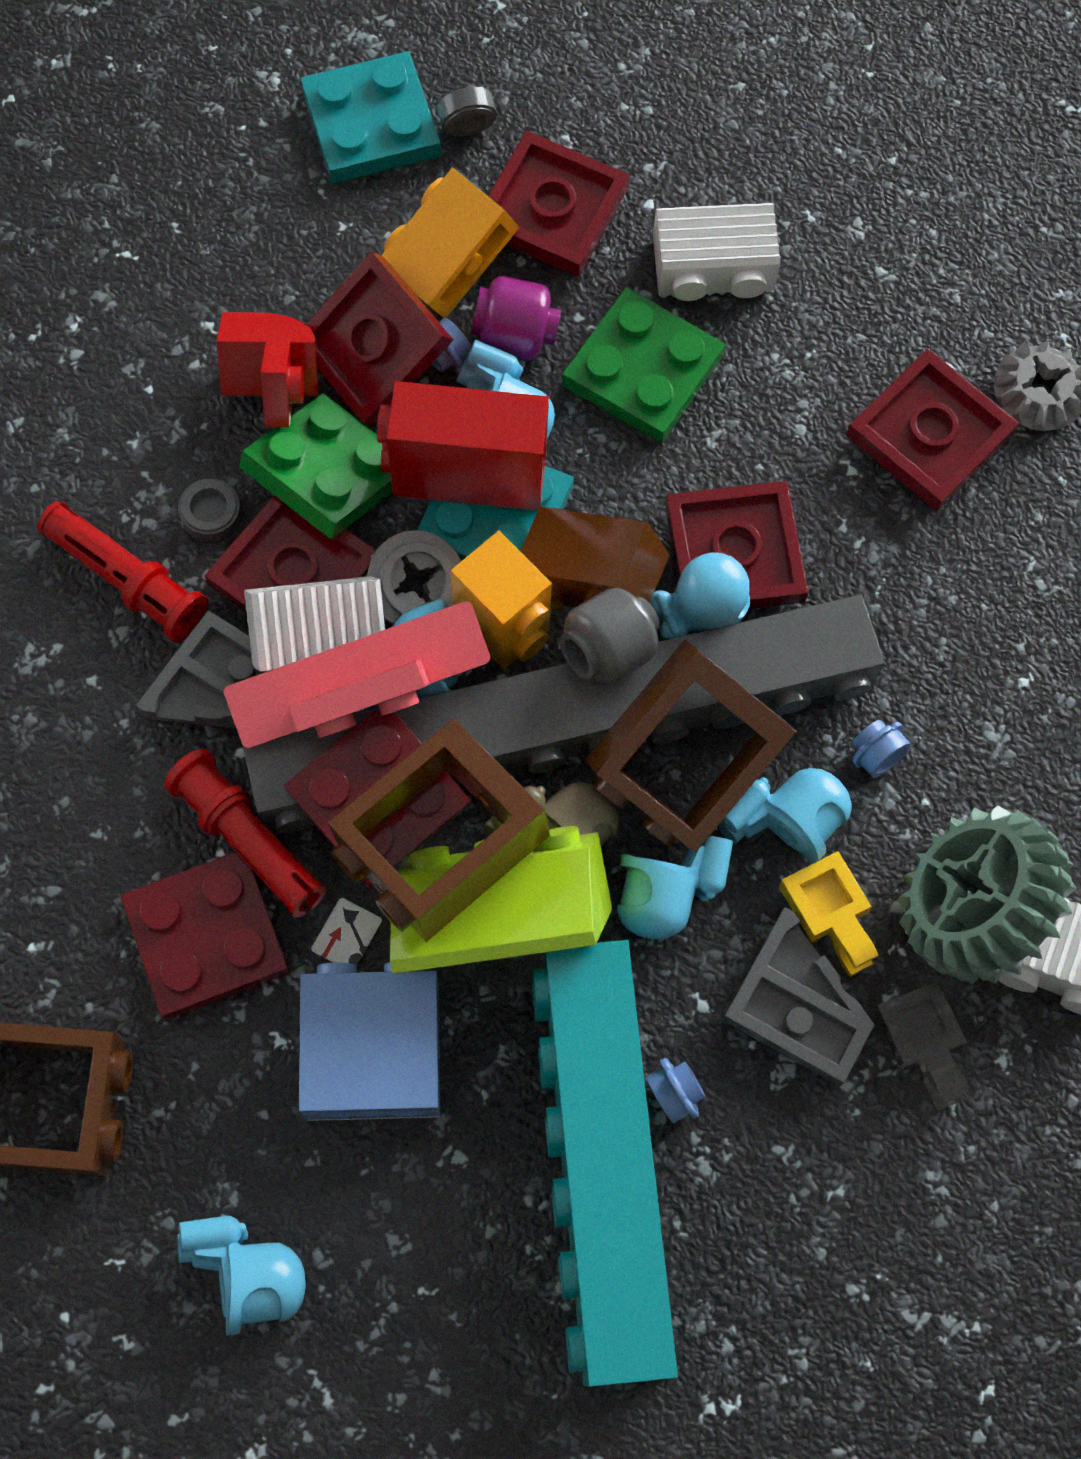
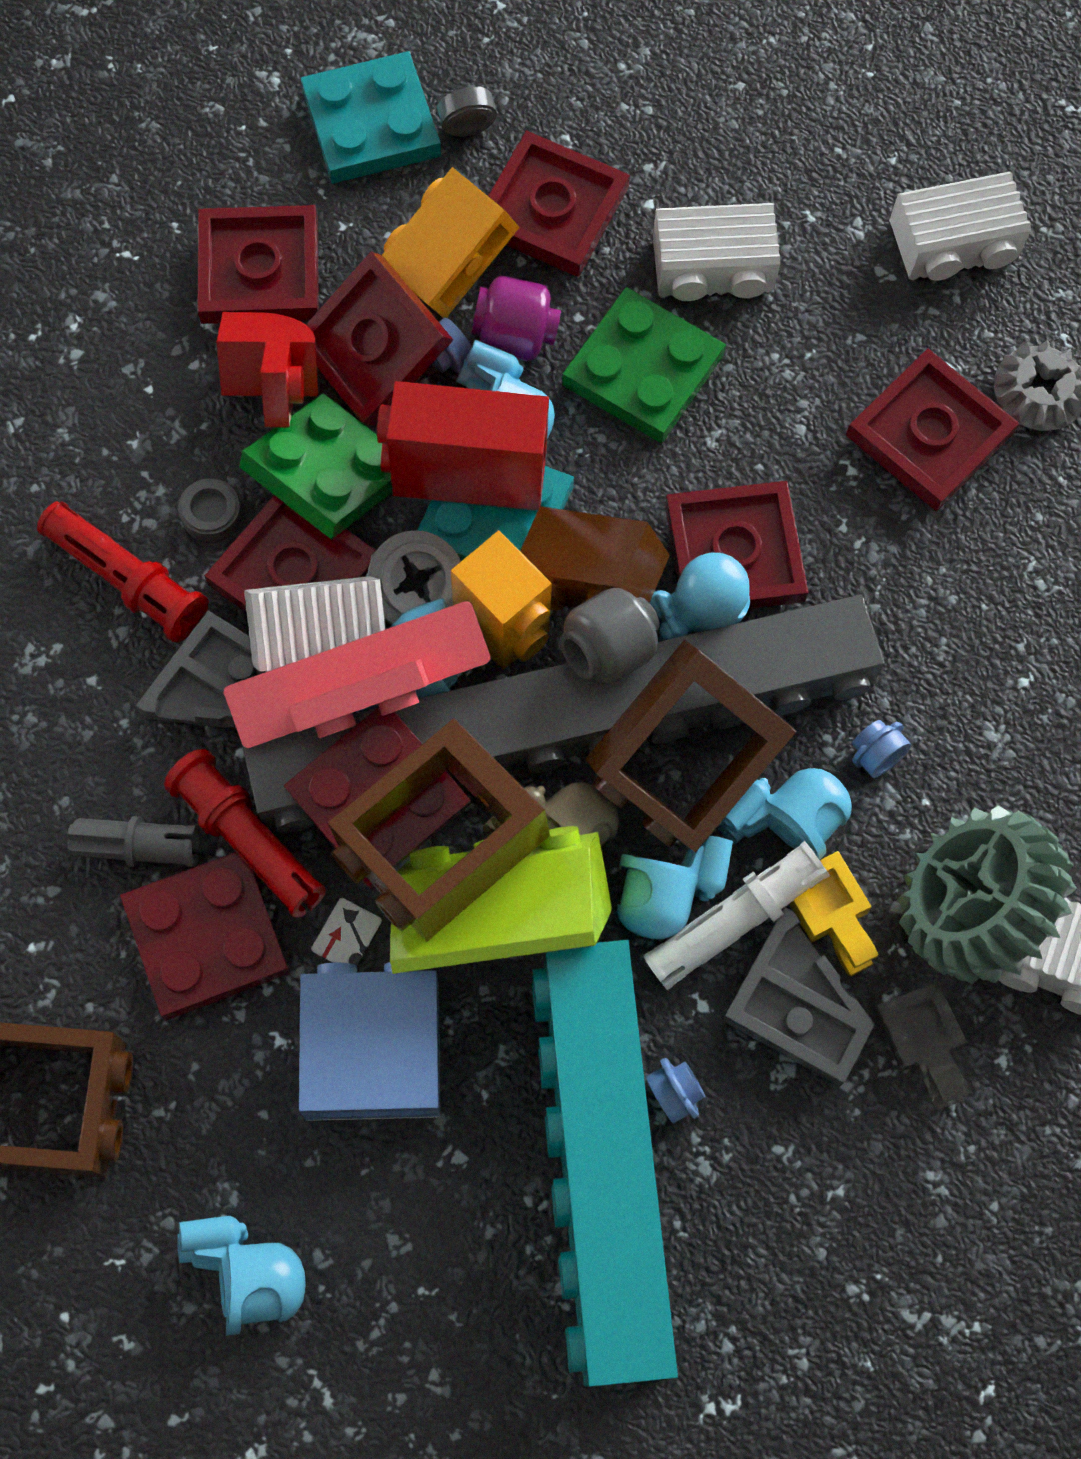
(135, 841): none -> dark grey axle
(258, 261): none -> dark red plate
(743, 910): none -> white pin
(960, 226): none -> white brick

